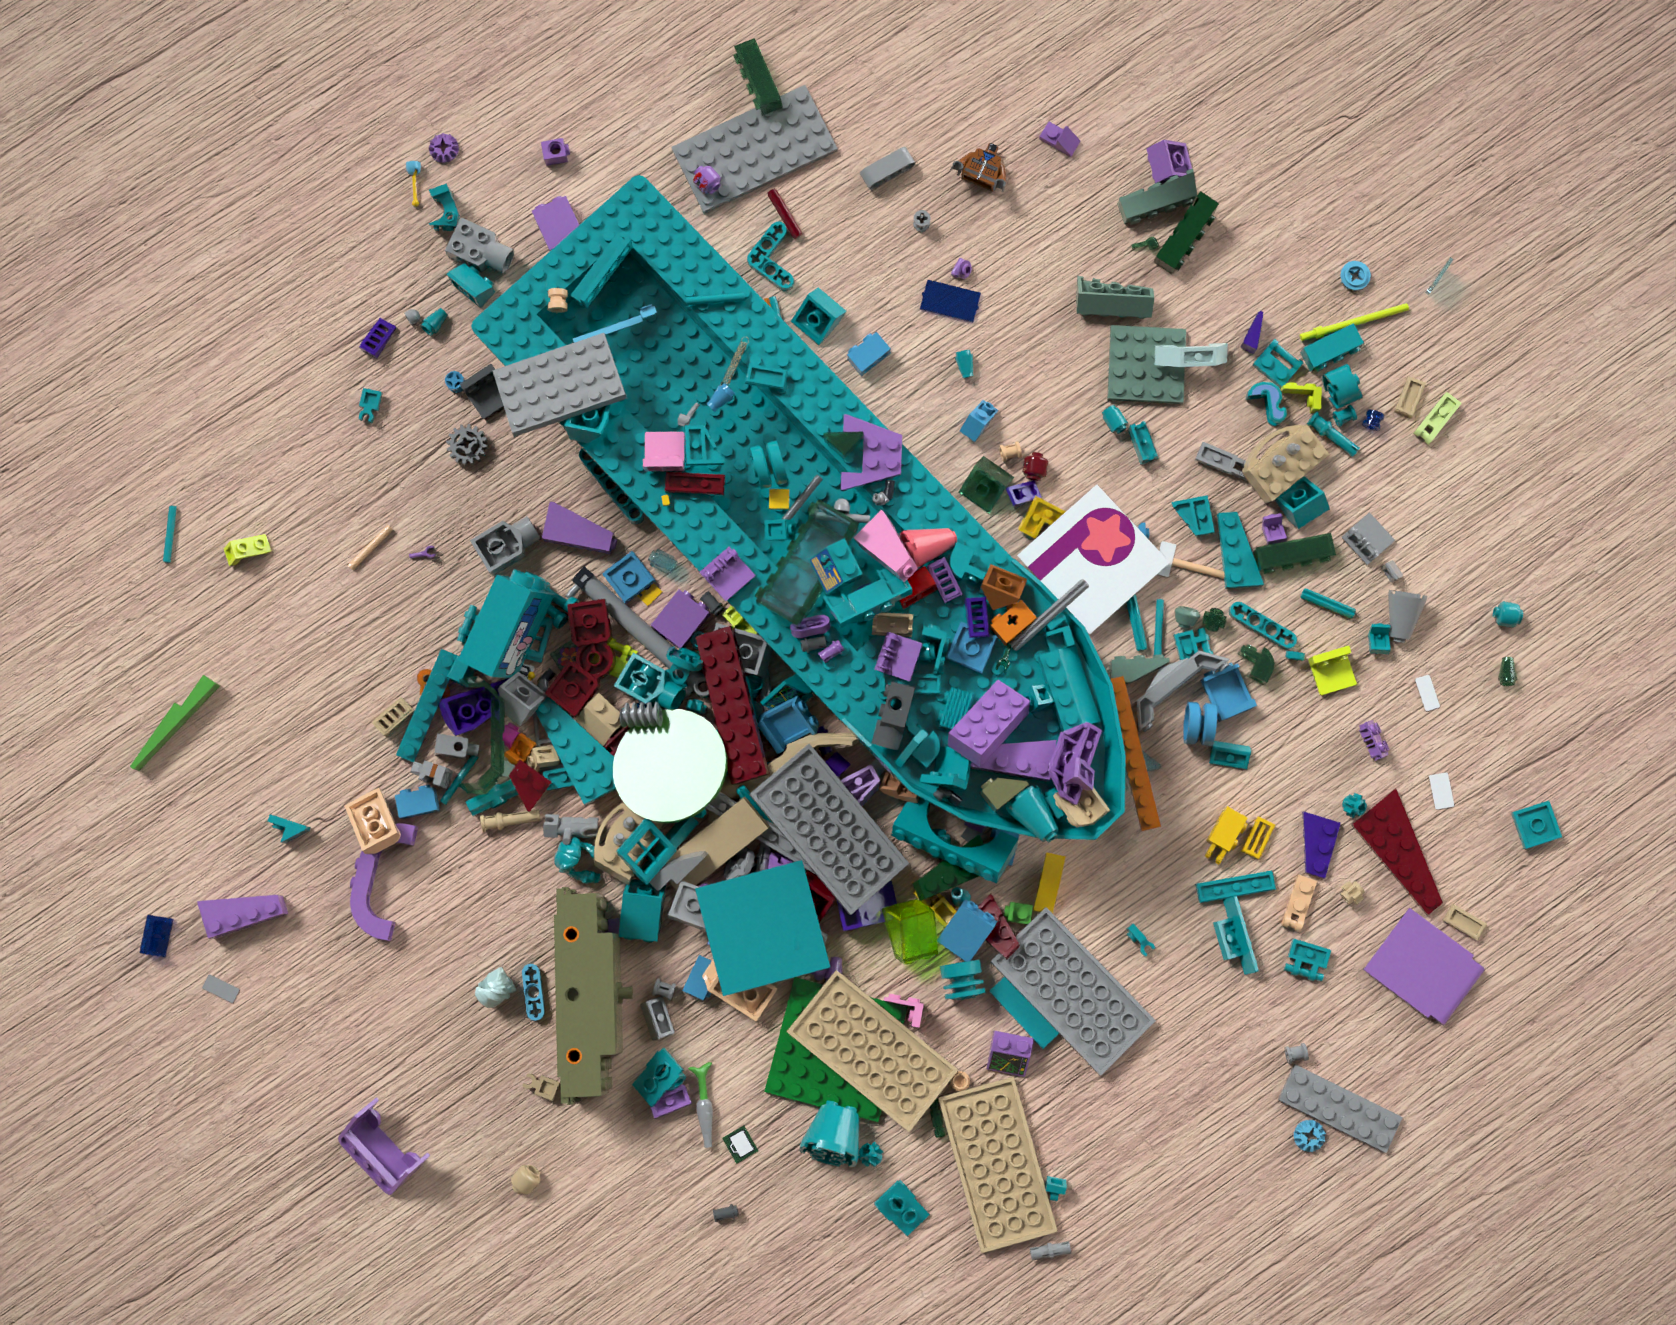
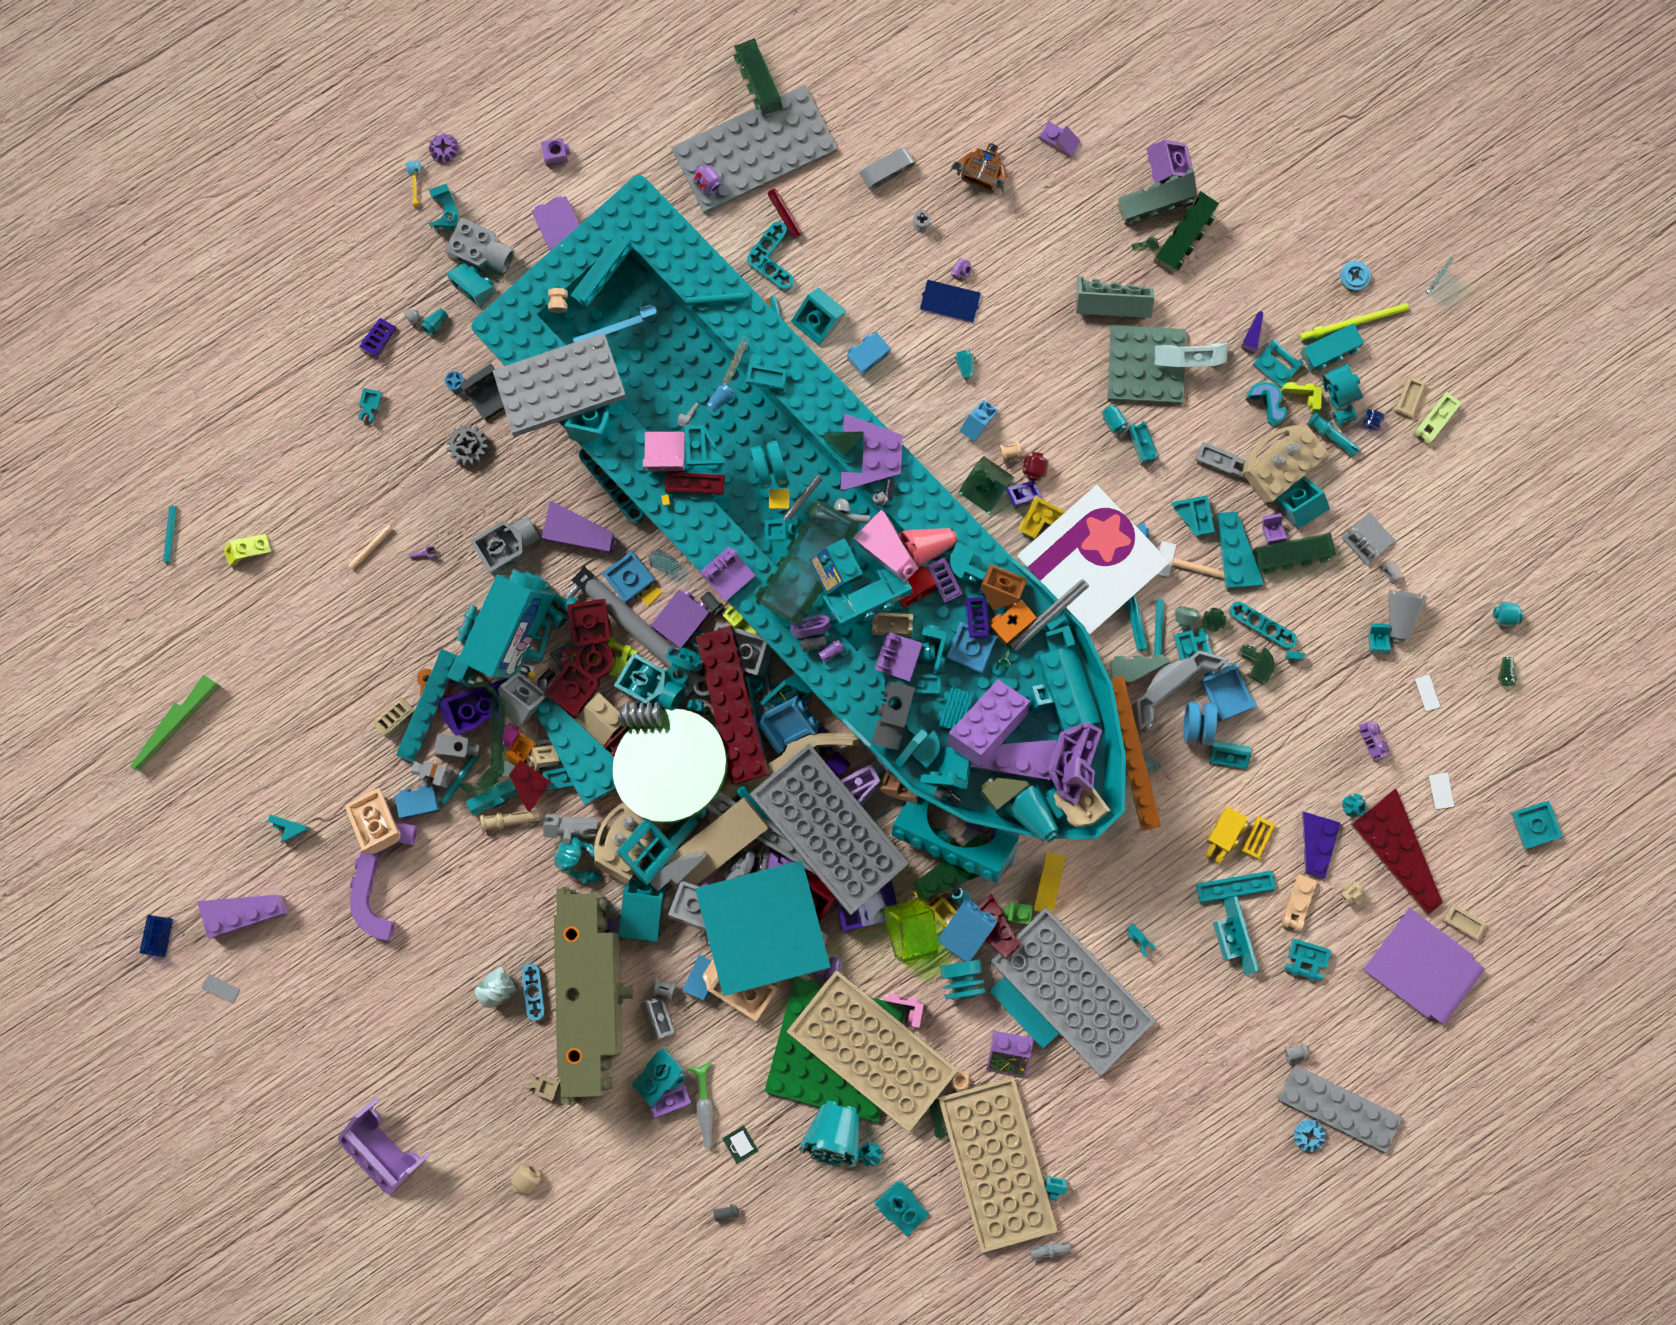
(1328, 603): teal axle -> none
(1332, 670): neon yellow bracket -> none

